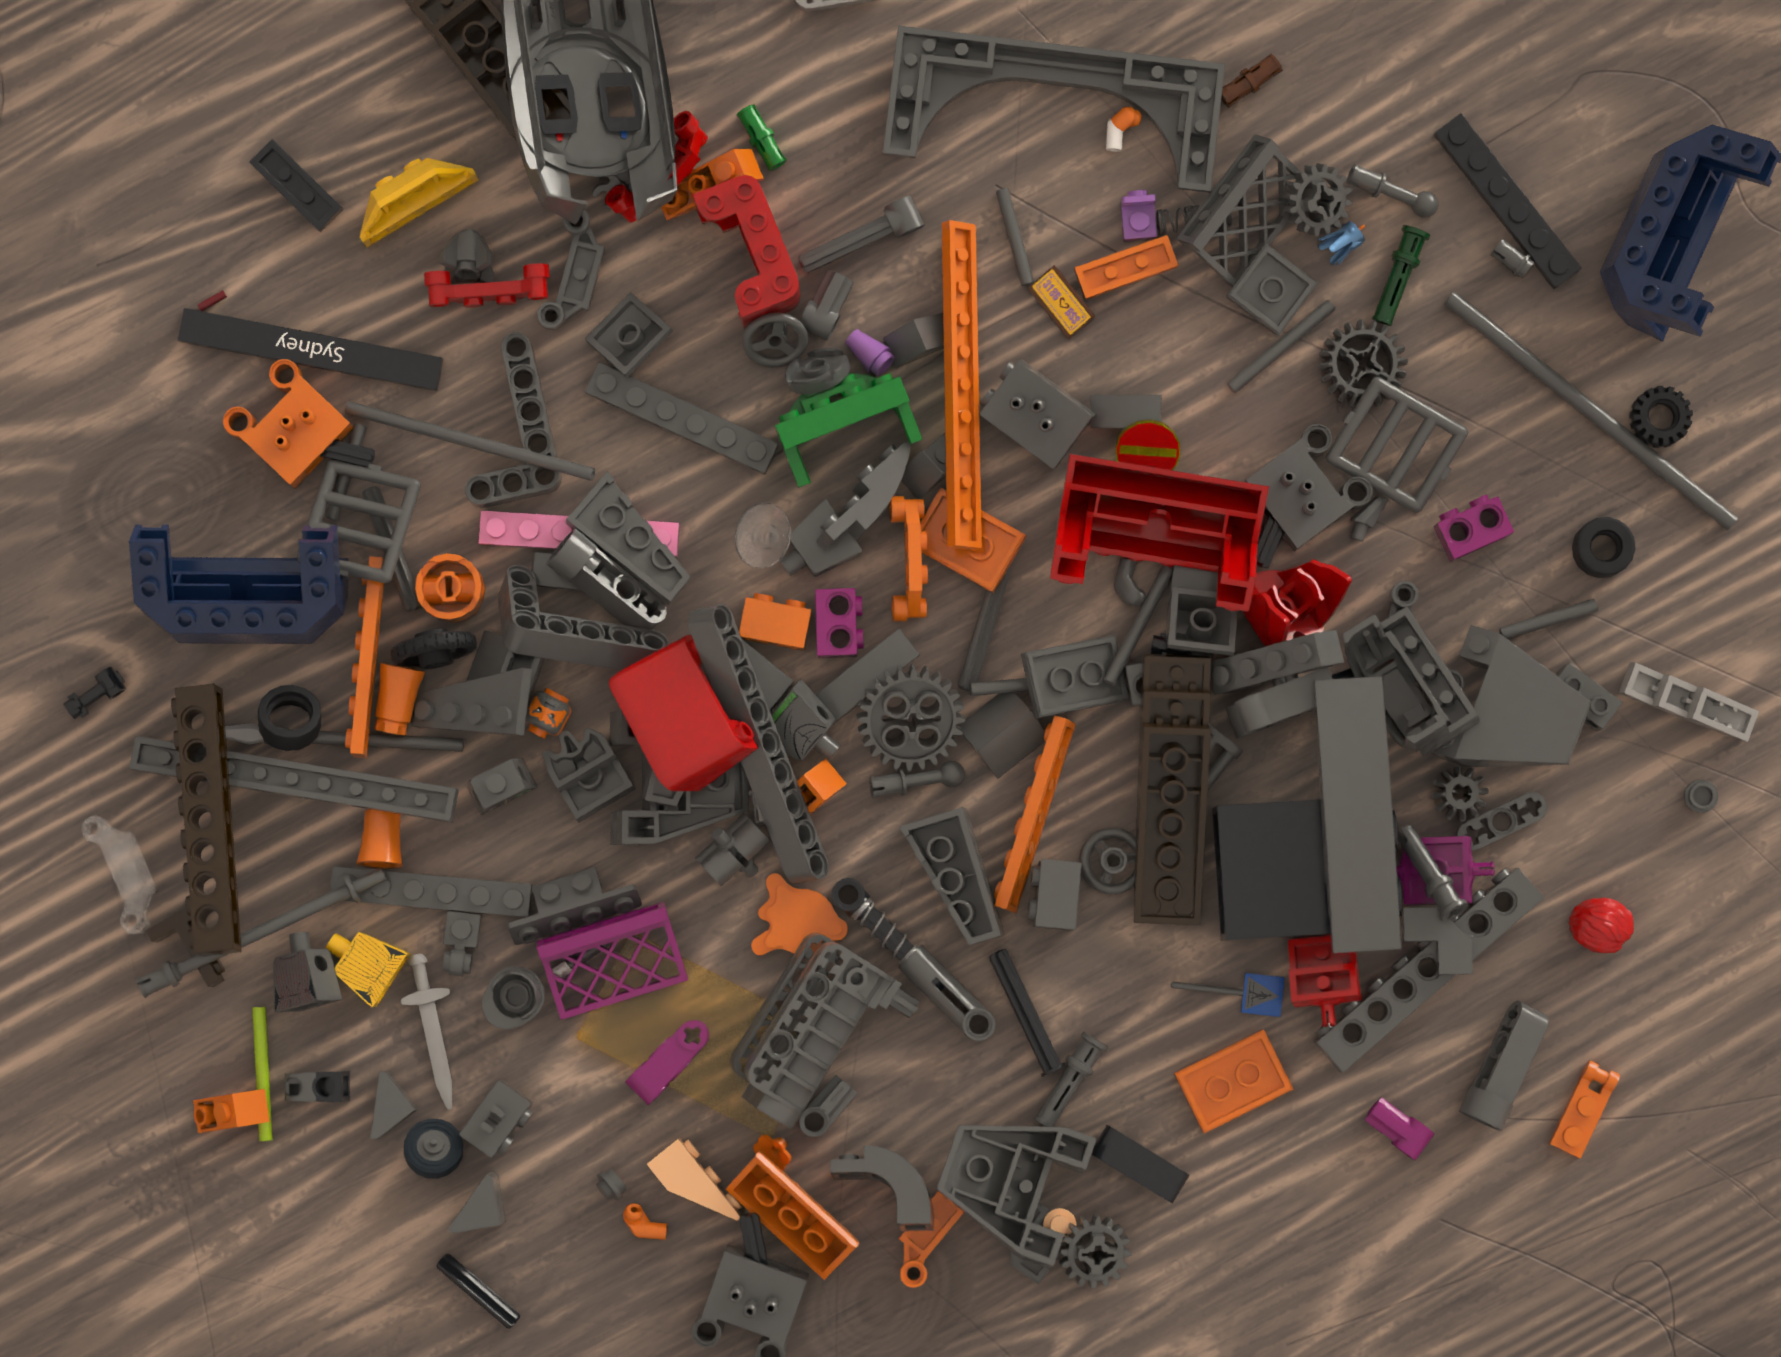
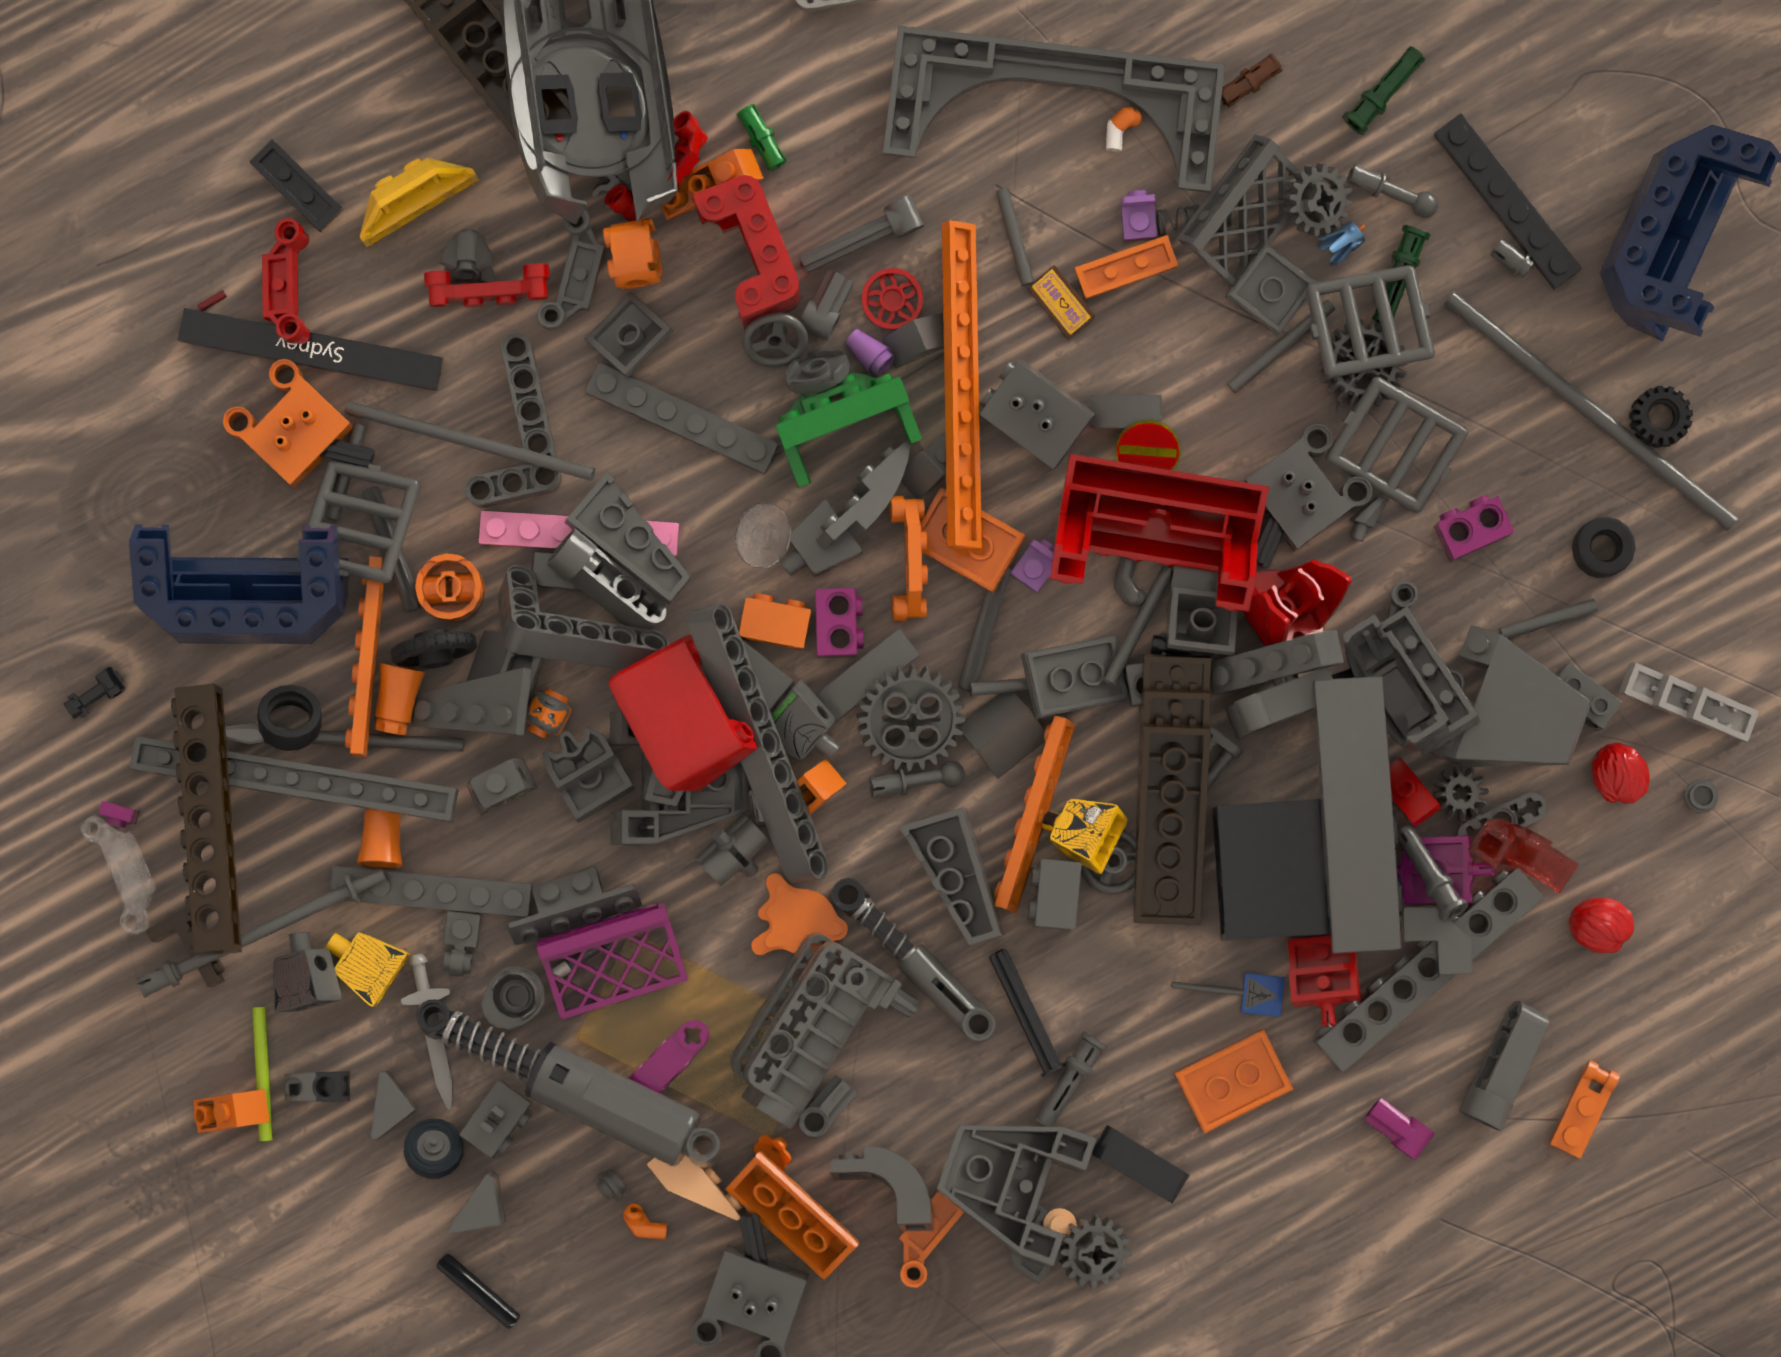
(117, 814): none -> magenta plate
(281, 282): none -> red plate
(583, 1090): none -> dark grey piece
(634, 254): none -> orange brick
(892, 298): none -> red wheel
(1034, 565): none -> medium lavender bracket
(1086, 831): none -> yellow torso
(1374, 100): none -> dark green pin
(1377, 280): none -> dark grey bar
(1410, 794): none -> red plate
(1519, 847): none -> clear red arch
(1620, 773): none -> red hair

